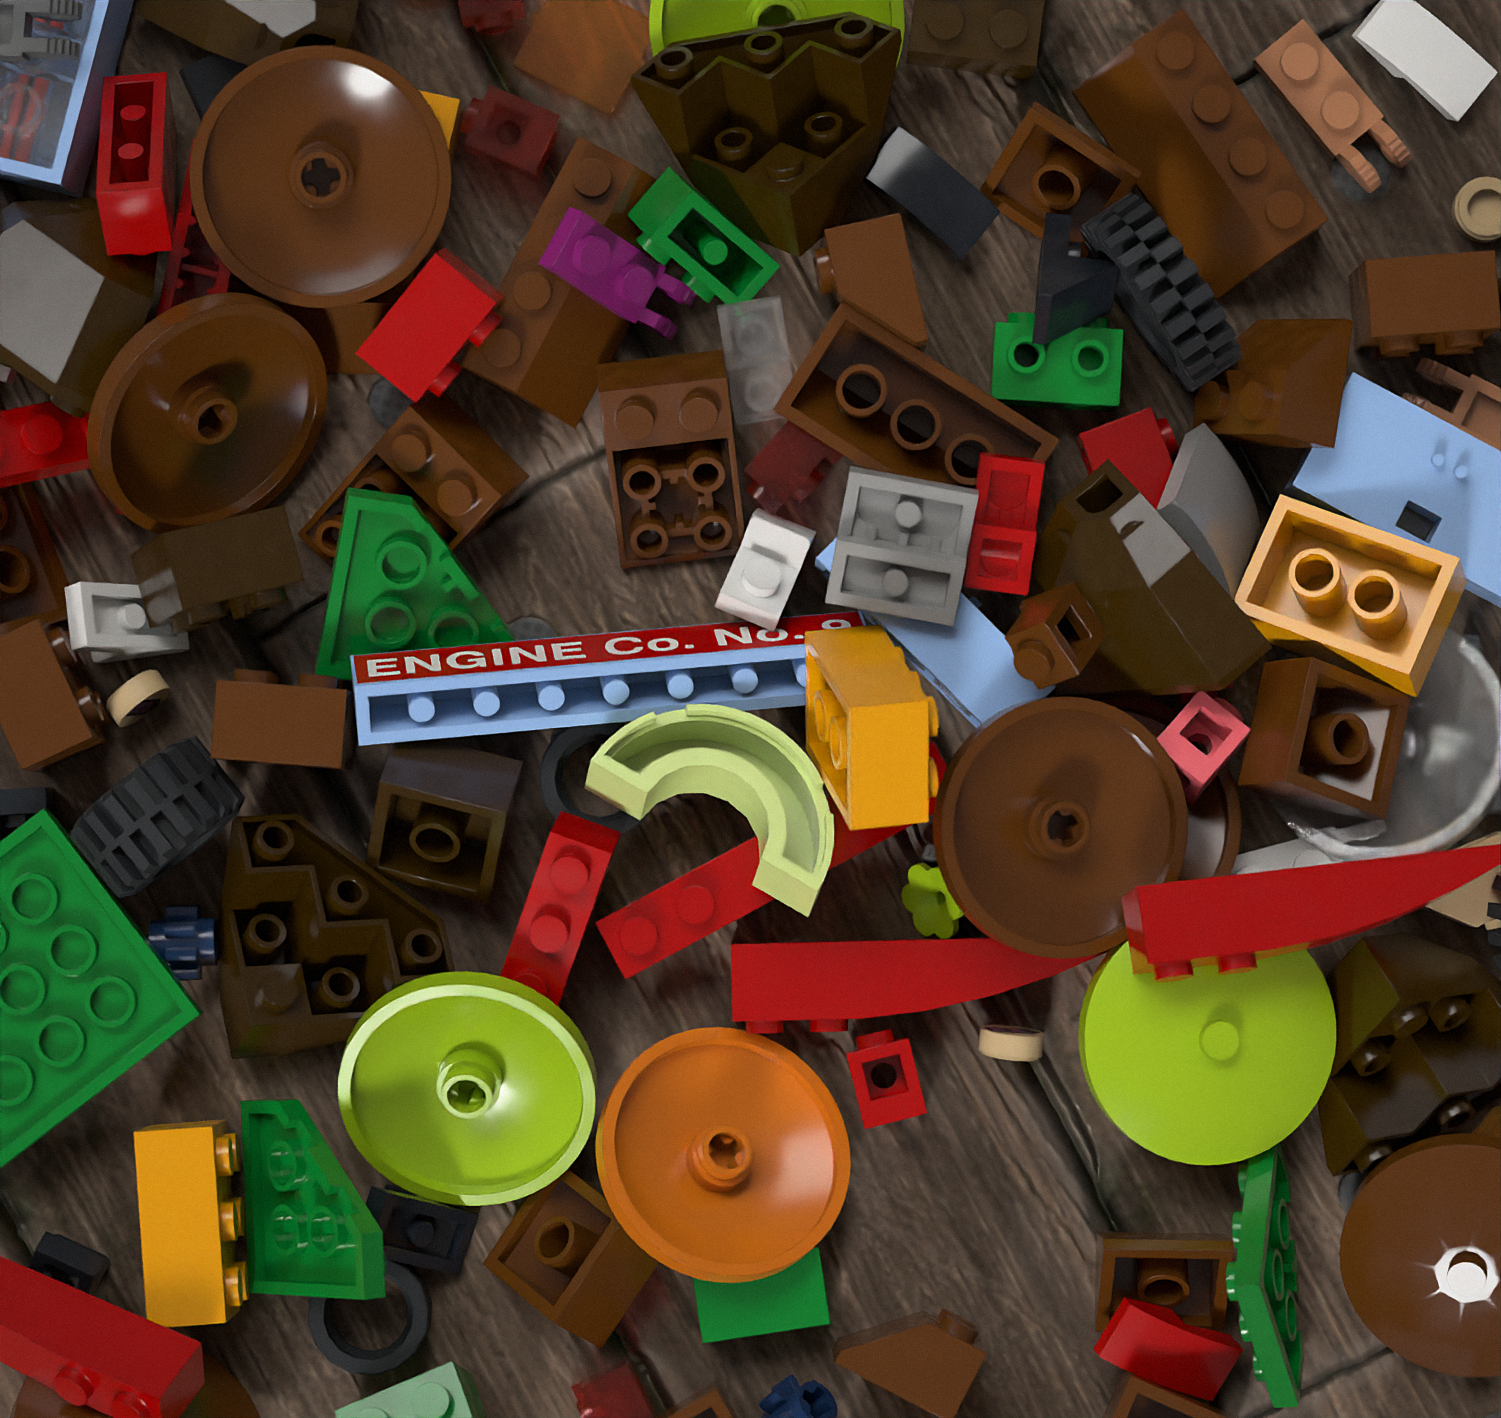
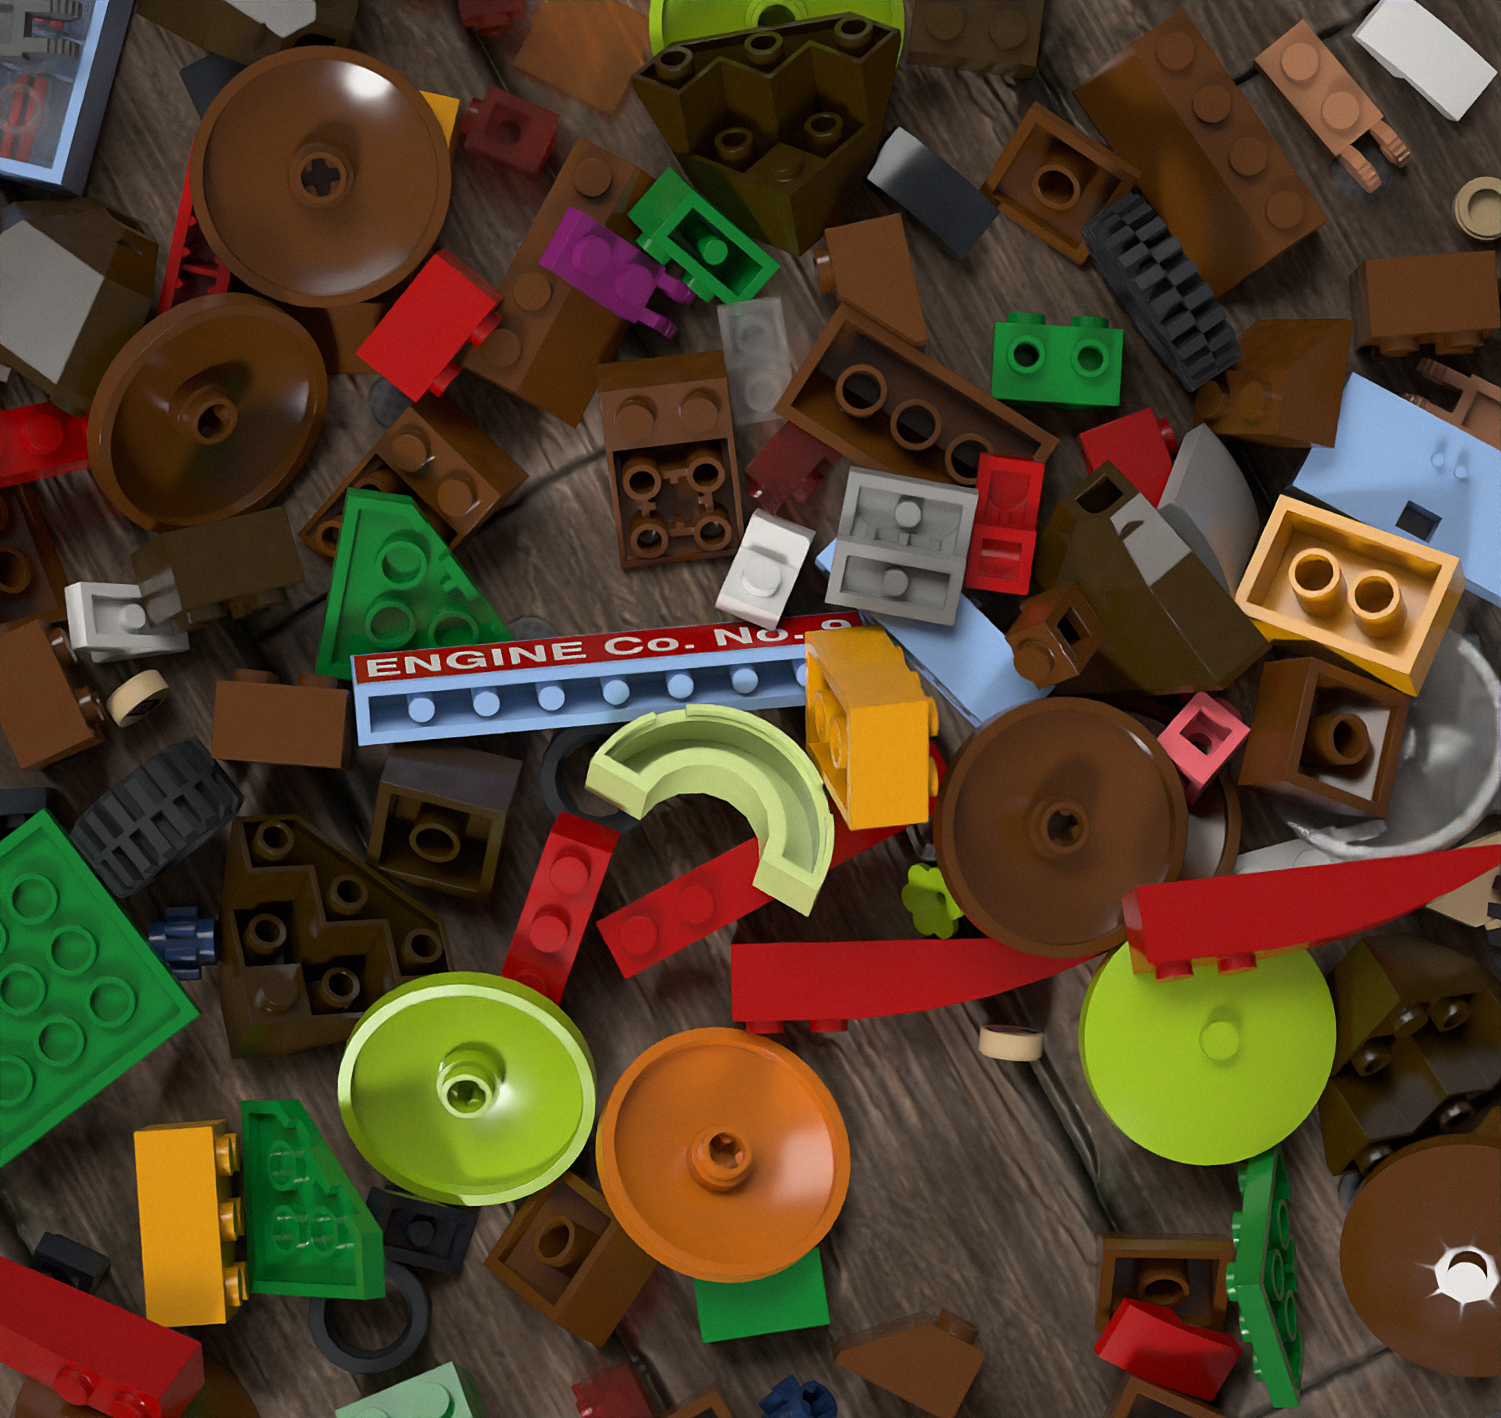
(137, 164): red brick -> none
(891, 1103): red brick -> none
(1068, 287): black slope -> none

